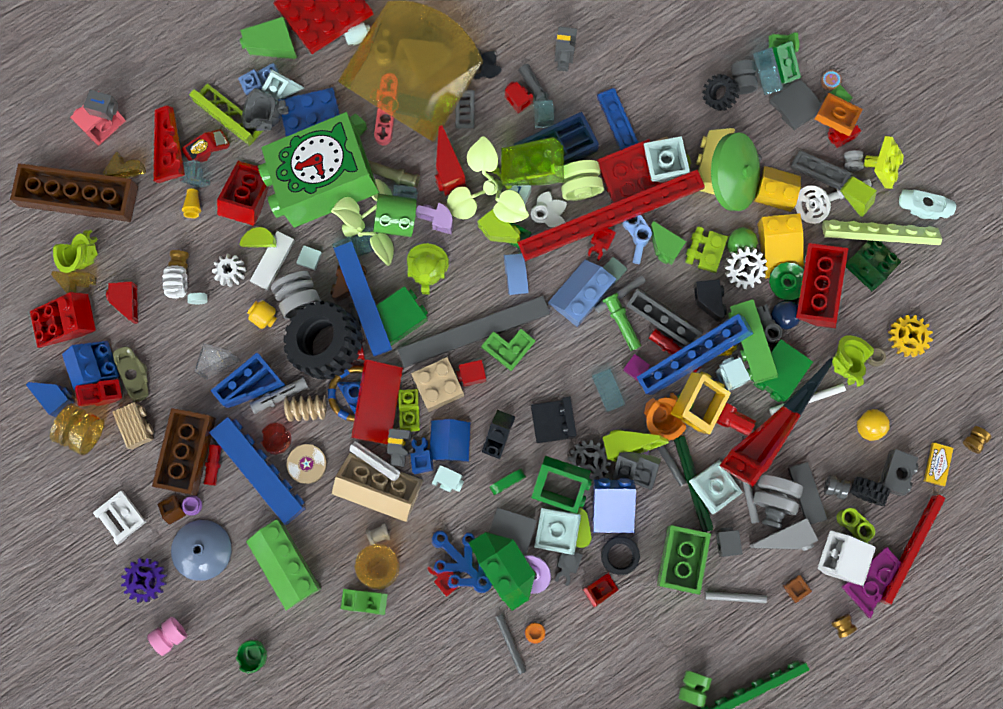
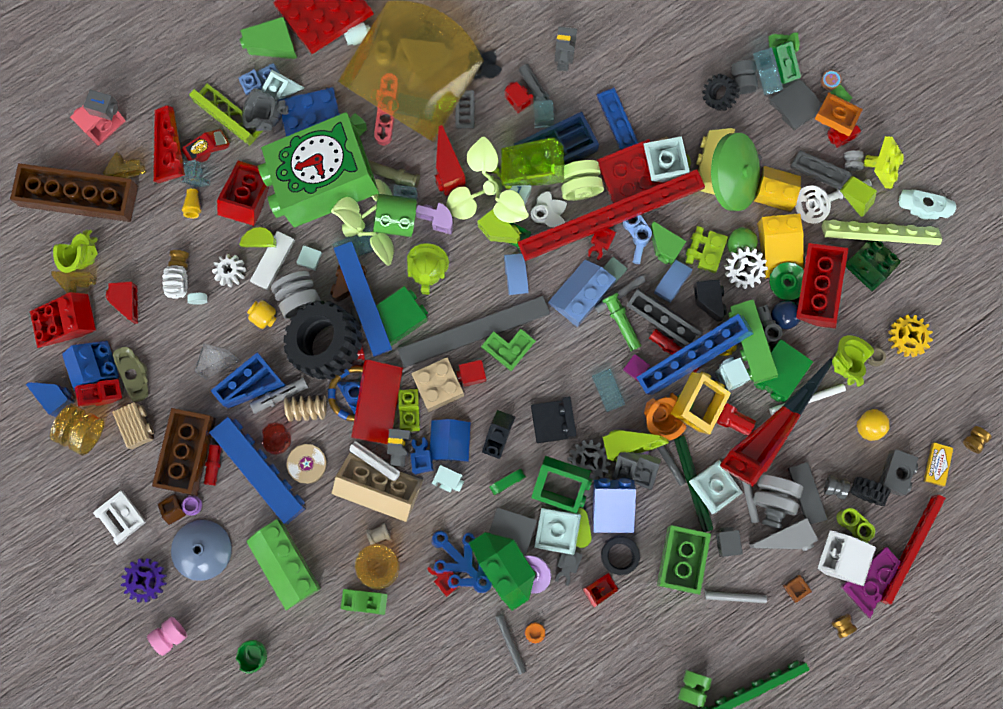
(672, 281): none -> medium blue slope

